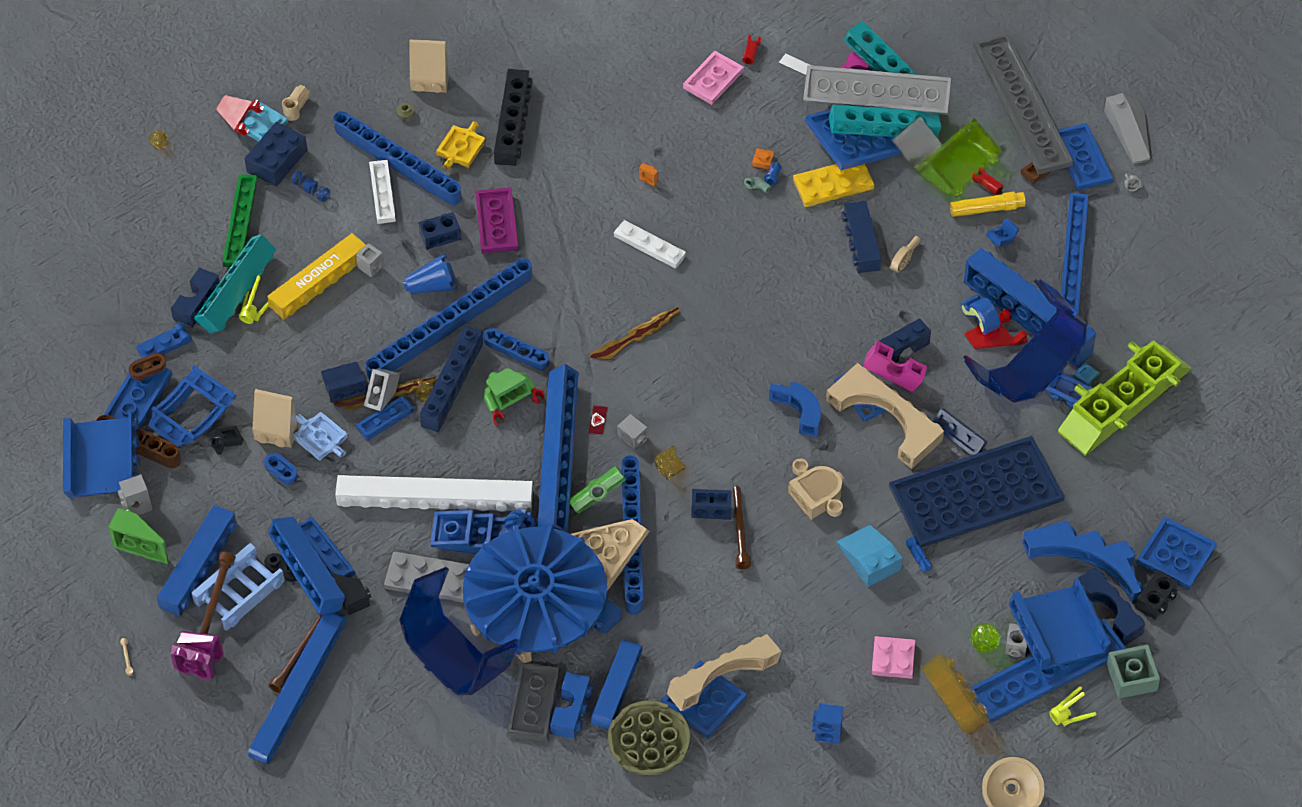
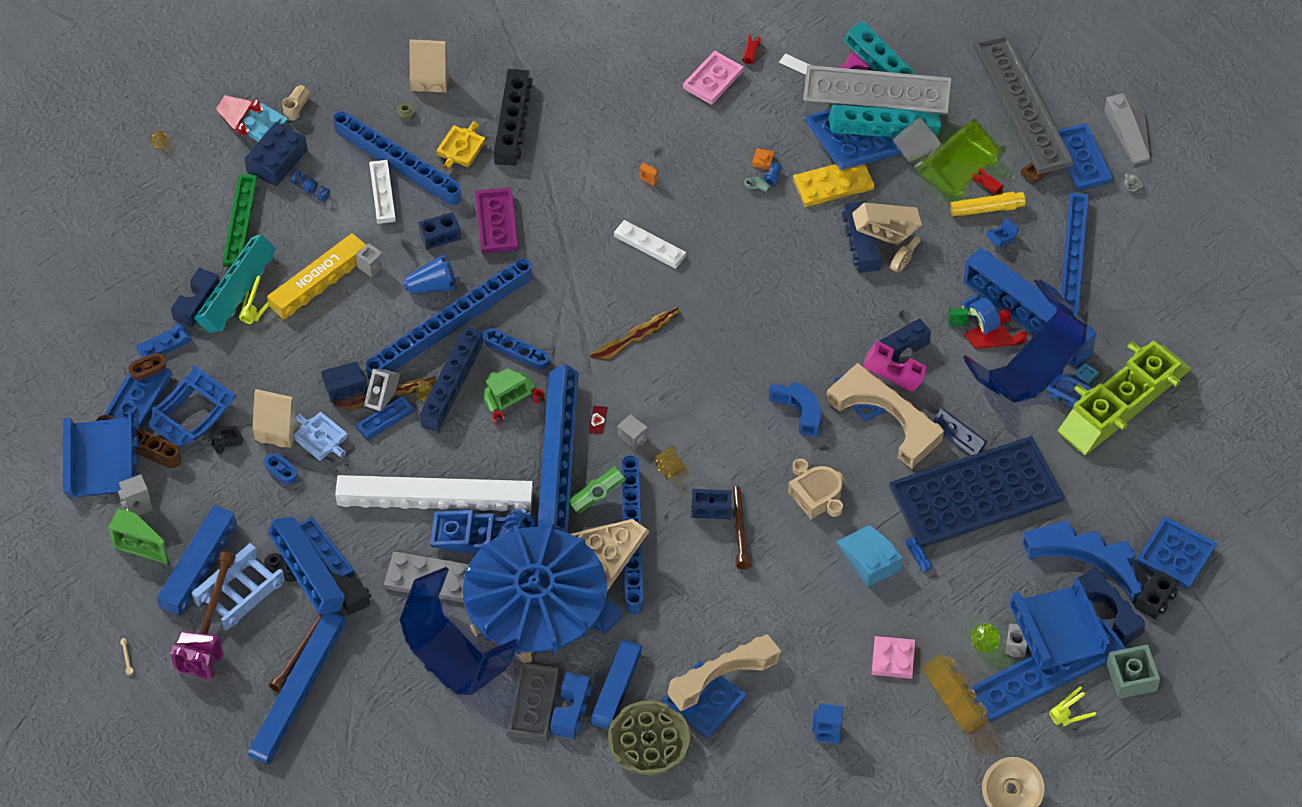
(887, 221): none -> tan wedge
(958, 317): none -> green plate

